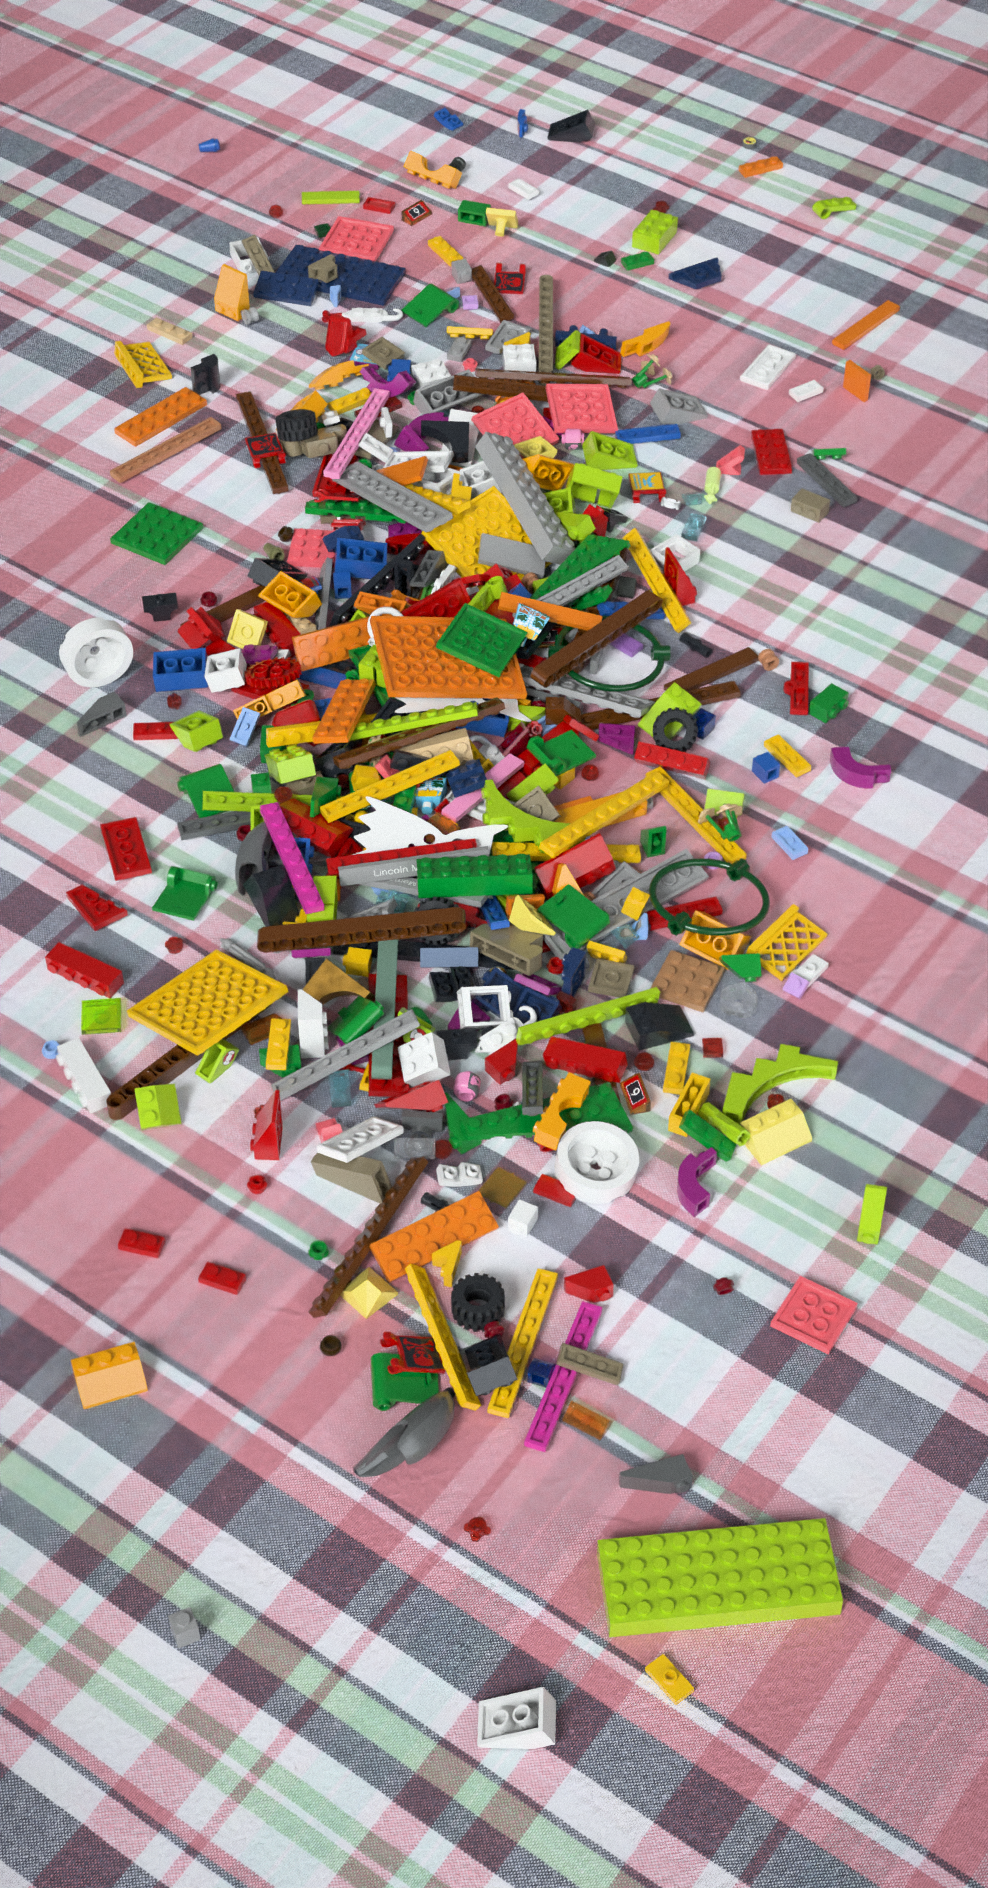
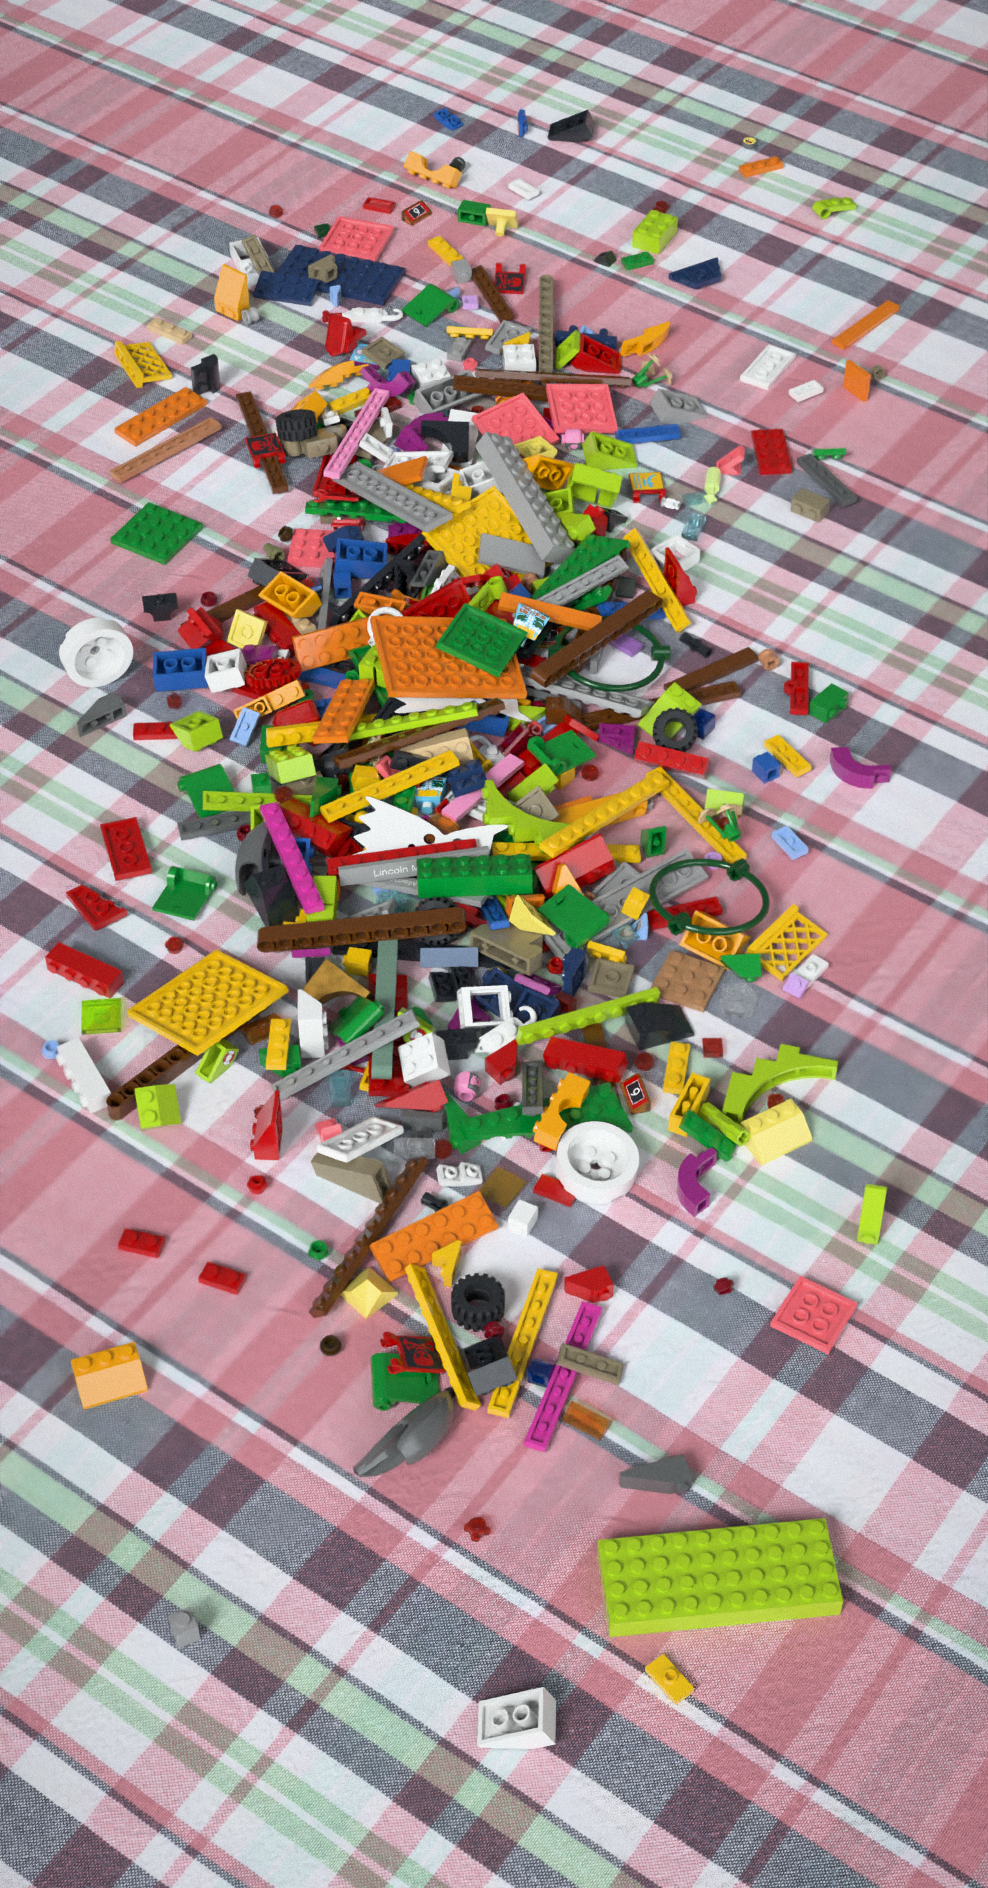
(210, 145): blue cone -> none
(246, 957): light grey wheel -> none
(330, 197): lime tile -> none

